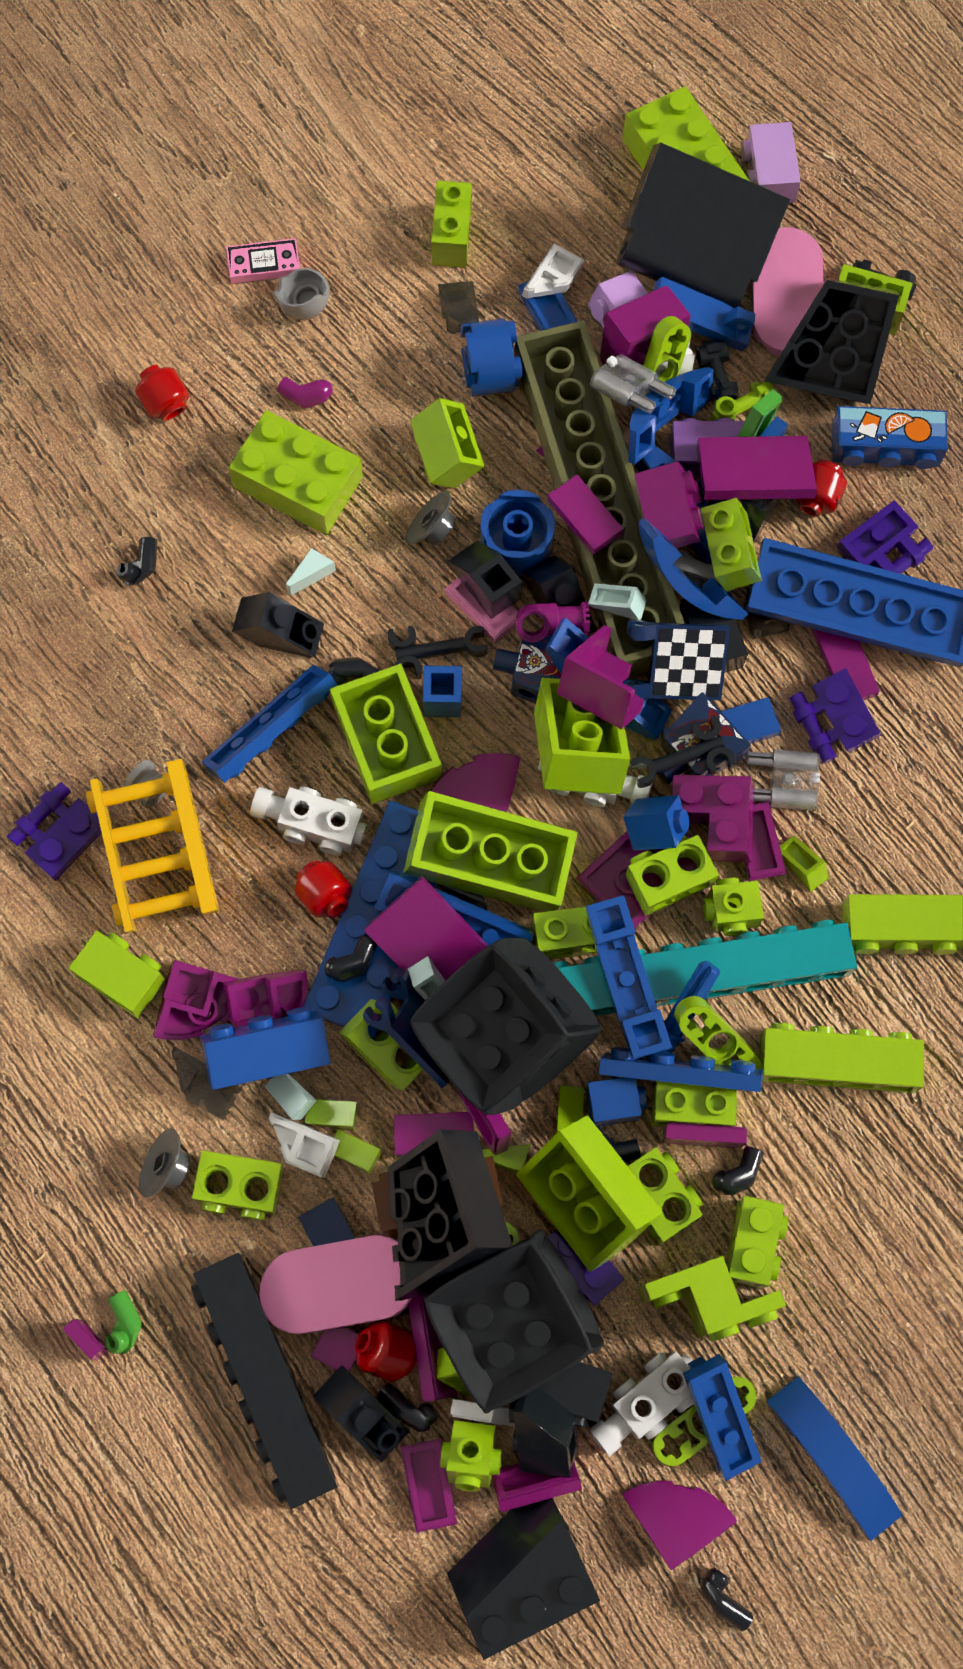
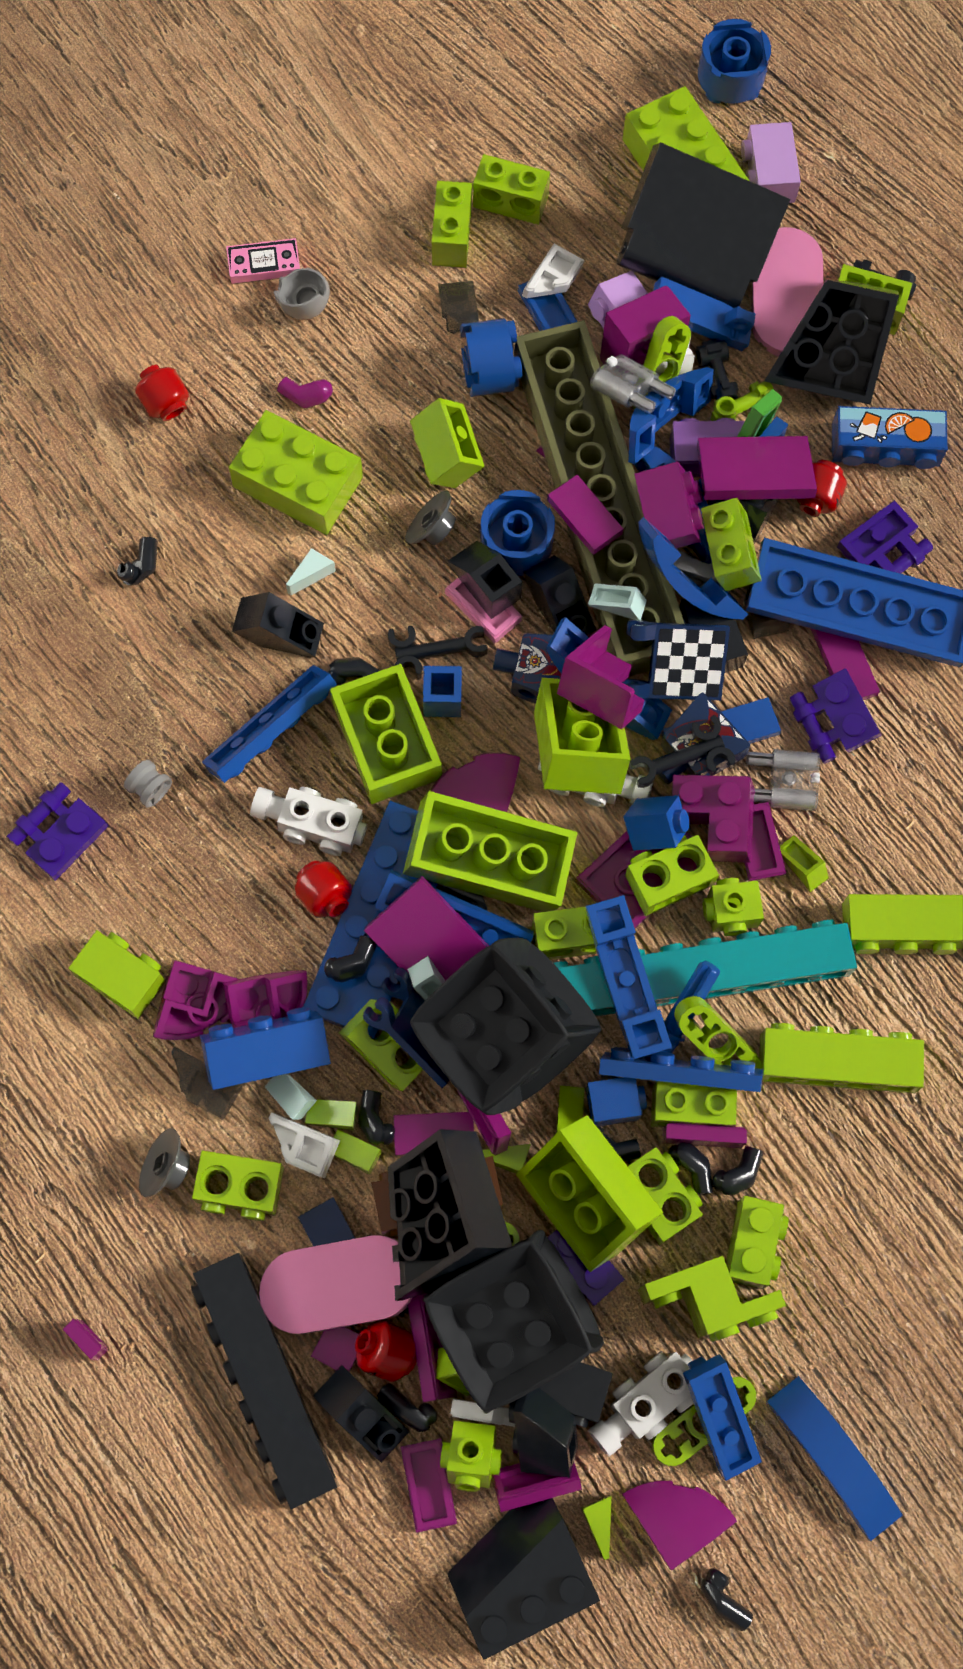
(127, 1324): bright green arm -> none
(191, 857): yellow fence -> none
(371, 1123): none -> black arm
(511, 189): none -> lime brick
(551, 618): magenta connector -> none
(599, 1519): none -> lime piece
(696, 1163): none -> black arm
(733, 62): none -> blue brick

